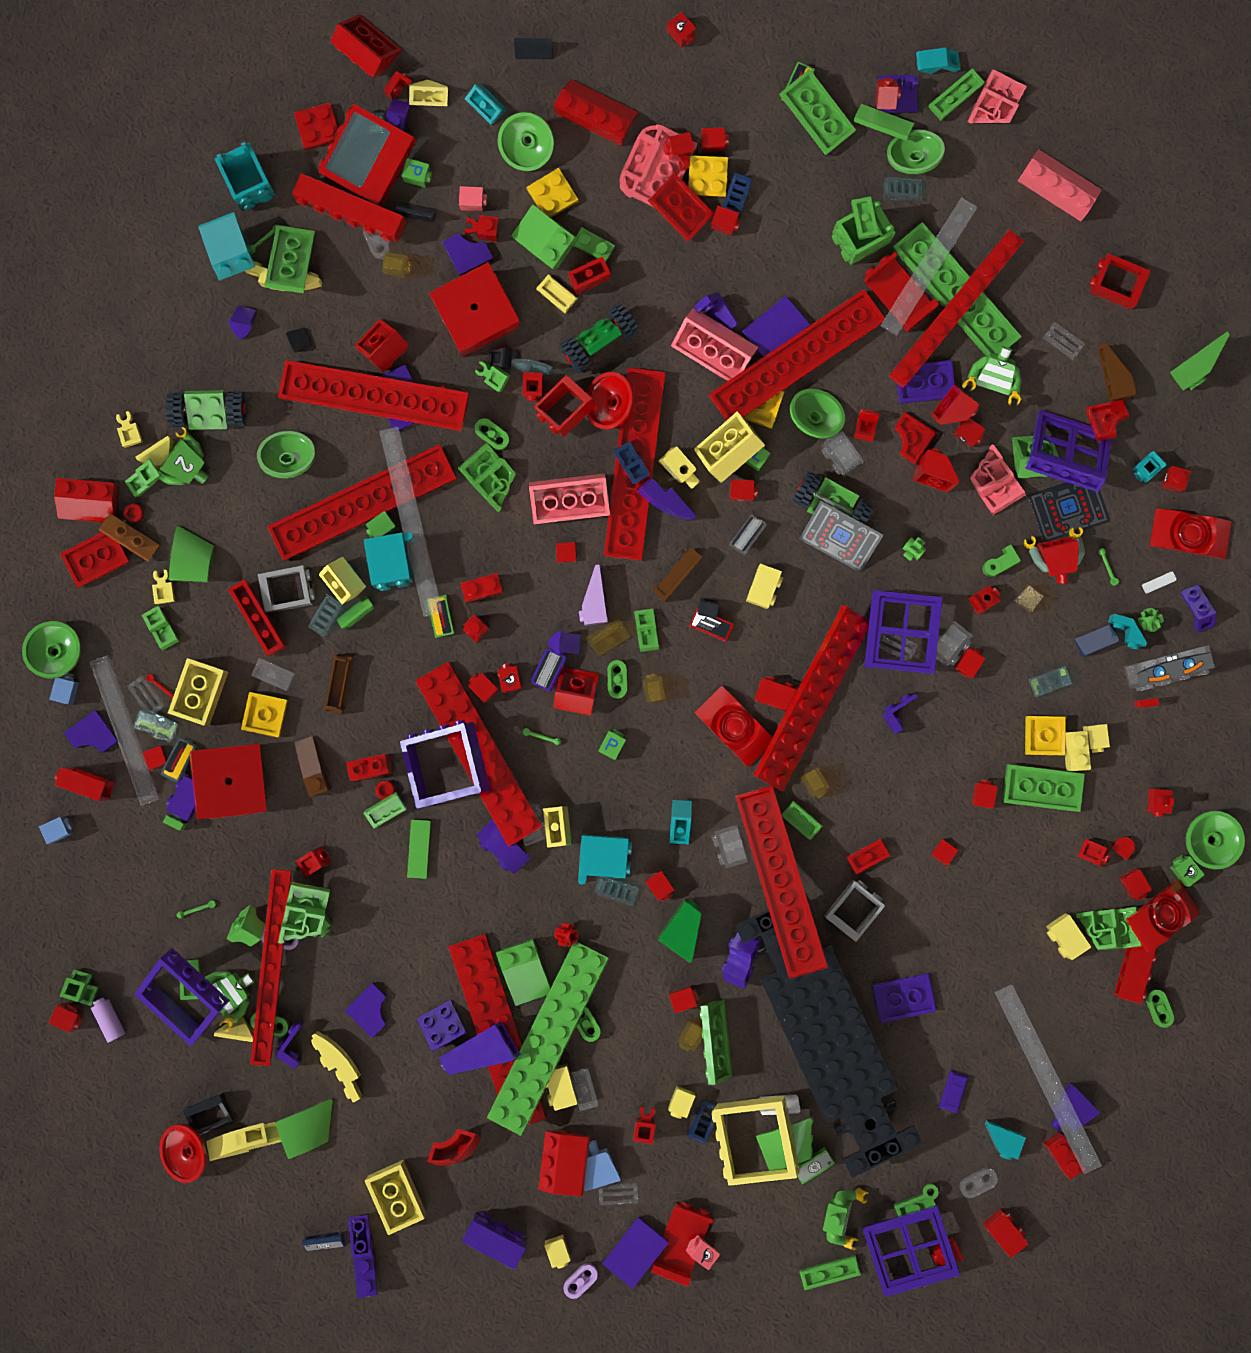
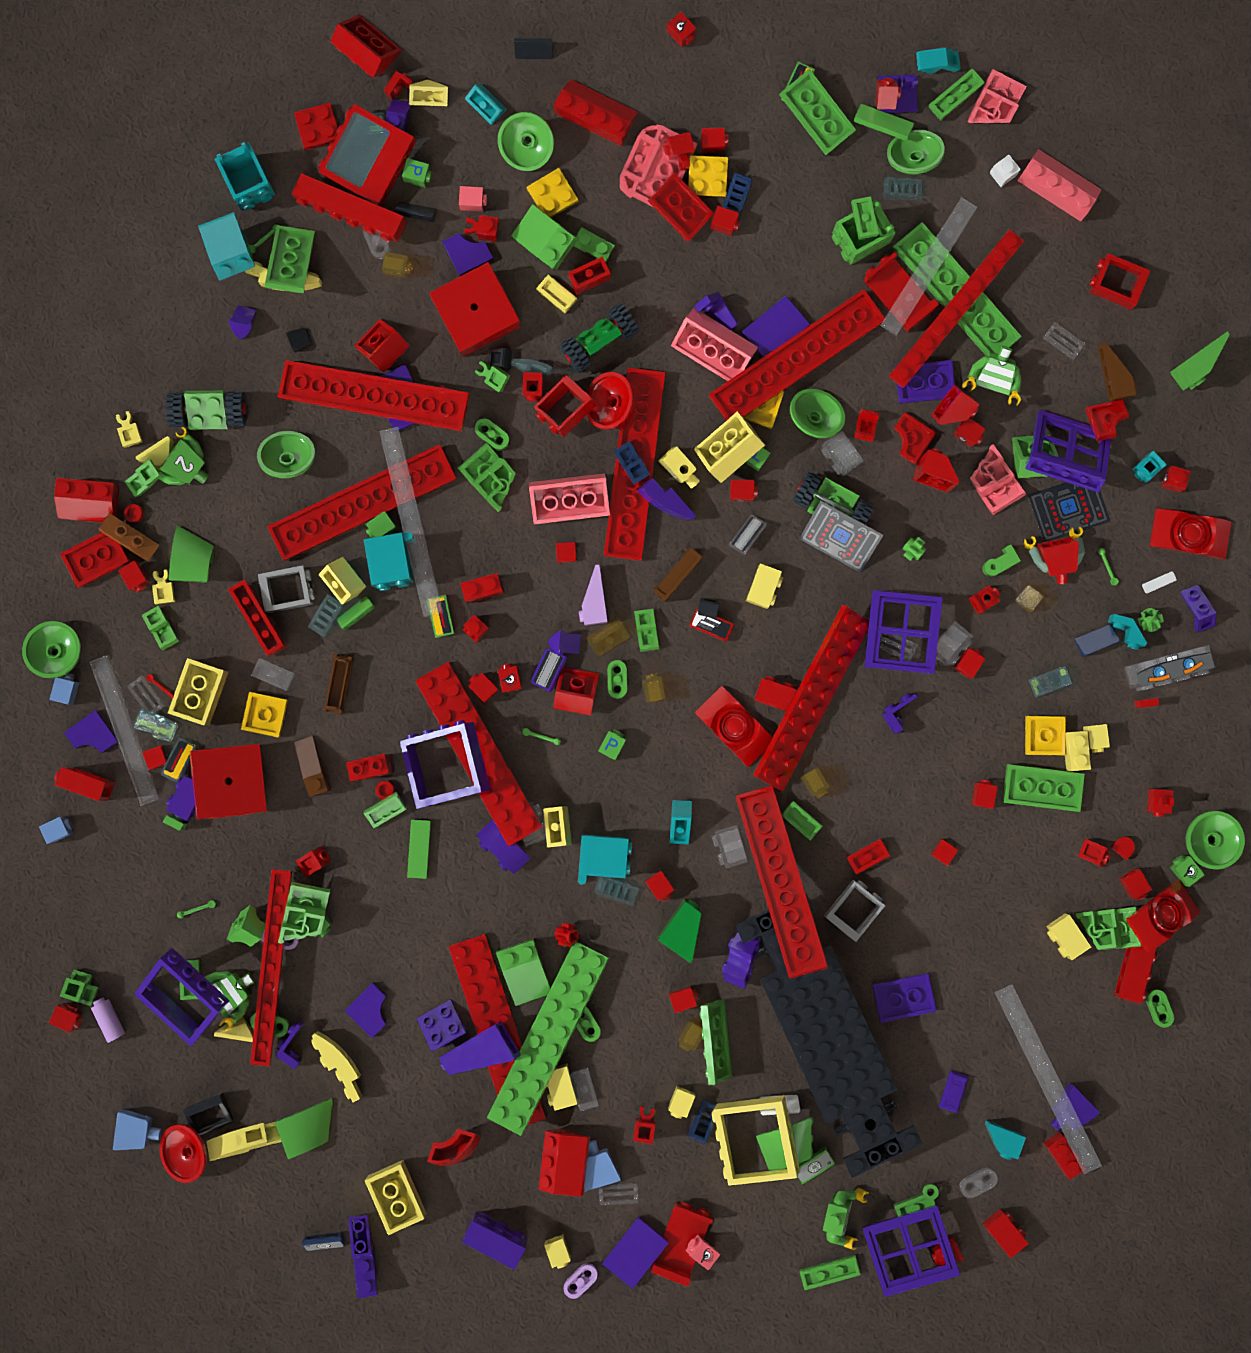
(134, 576): none -> red brick
(134, 1131): none -> medium blue torso
(1004, 170): none -> white brick

